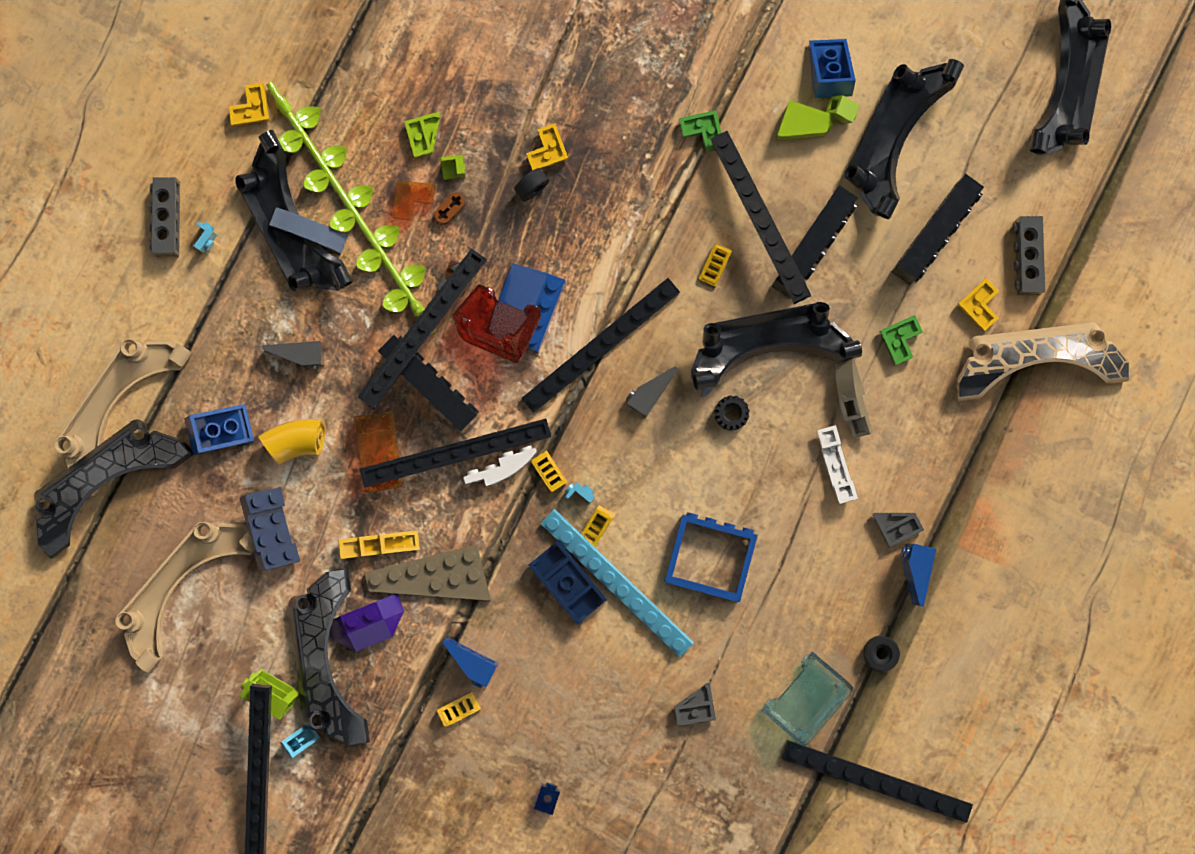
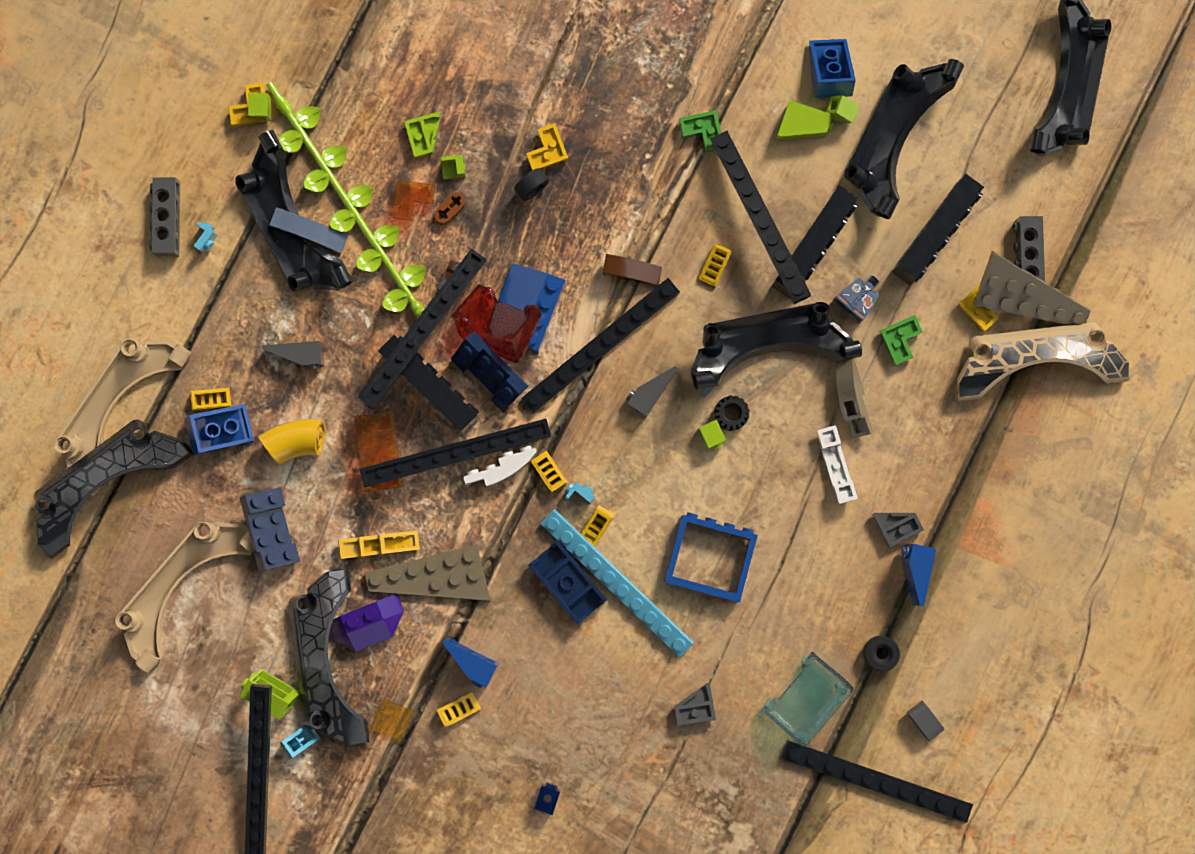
(193, 394): none -> yellow slope
(259, 105): none -> lime panel
(392, 719): none -> clear yellow piece
(489, 370): none -> dark blue piece
(631, 270): none -> reddish brown slope
(712, 435): none -> lime brick
(859, 297): none -> sand blue torso
(925, 721): none -> dark grey beam
(1021, 293): none -> dark tan wing

